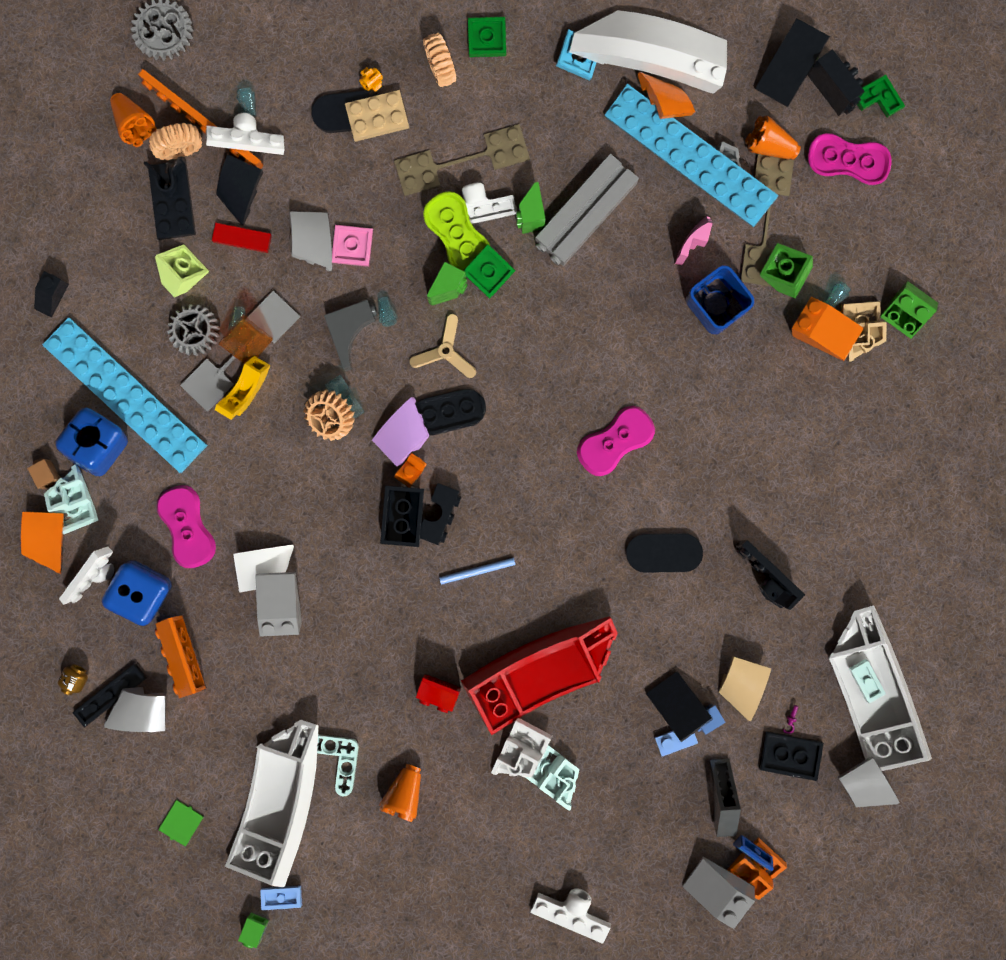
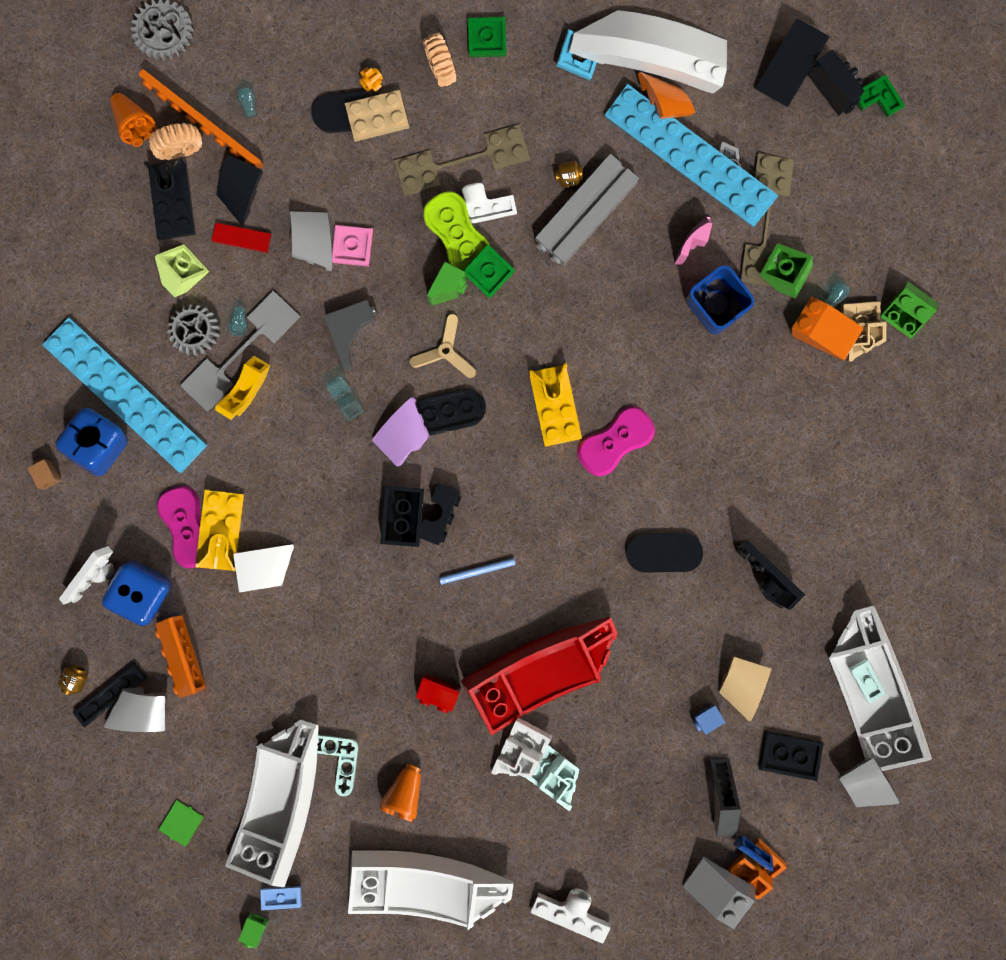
(43, 538): orange slope -> none
(49, 293): black slope -> none
(73, 496): light aqua slope -> none
(219, 530): none -> yellow plate
(244, 136): white plate -> none
(245, 340): clear orange slope -> none
(278, 604): light grey slope -> none
(334, 412): light nougat gear -> none
(386, 312): clear light blue cone -> none
(410, 470): orange bracket -> none
(424, 887): none -> white slope
(531, 211): bright green slope -> none
(555, 405): none -> yellow plate
(569, 174): none -> pearl gold head
(669, 743): light blue plate -> none
(679, 706): black tile -> none
(771, 140): orange cone -> none
(791, 719): magenta hand -> none
(834, 156): dark pink plate -> none

